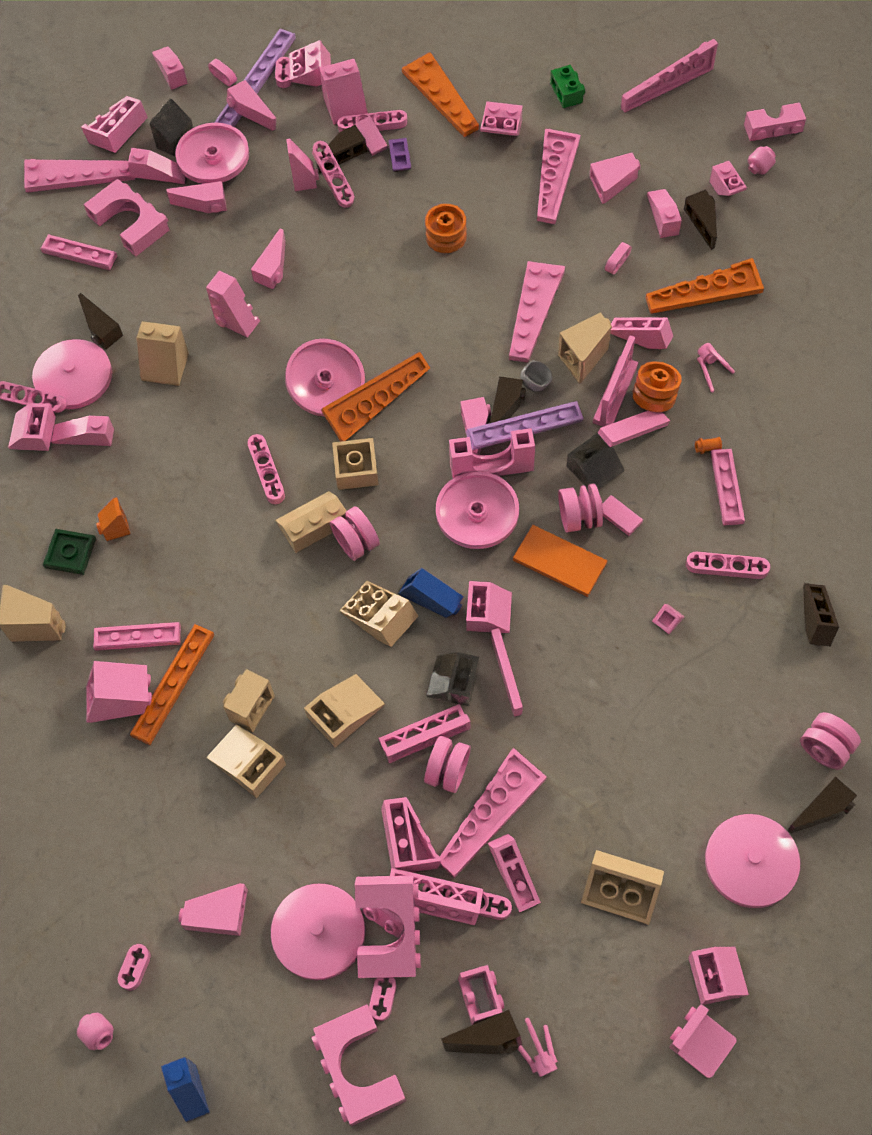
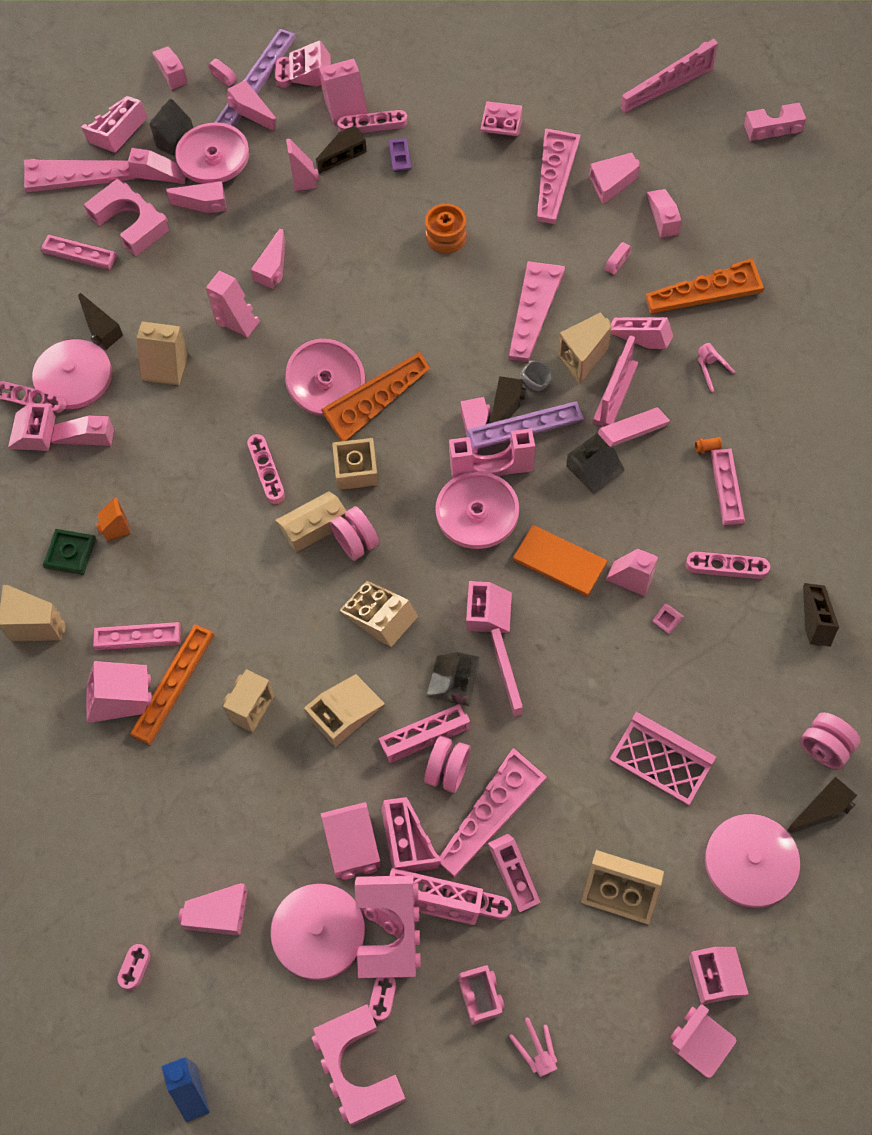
(95, 1031): bright pink head -> none
(247, 760): tan slope -> none
(330, 175): bright pink beam -> none
(351, 841): none -> bright pink slope
(374, 139): bright pink tile -> none
(431, 593): blue slope -> none
(436, 87): orange wing -> none
(489, 1036): dark brown slope -> none
(567, 86): green brick -> none
(585, 508): bright pink wheel -> none
(621, 516): bright pink tile -> none
(633, 571): none -> bright pink slope
(656, 386): orange wheel -> none
(671, 740): none -> bright pink fence
(702, 213): dark brown slope -> none
(726, 179): bright pink slope -> none
(761, 160): bright pink head -> none

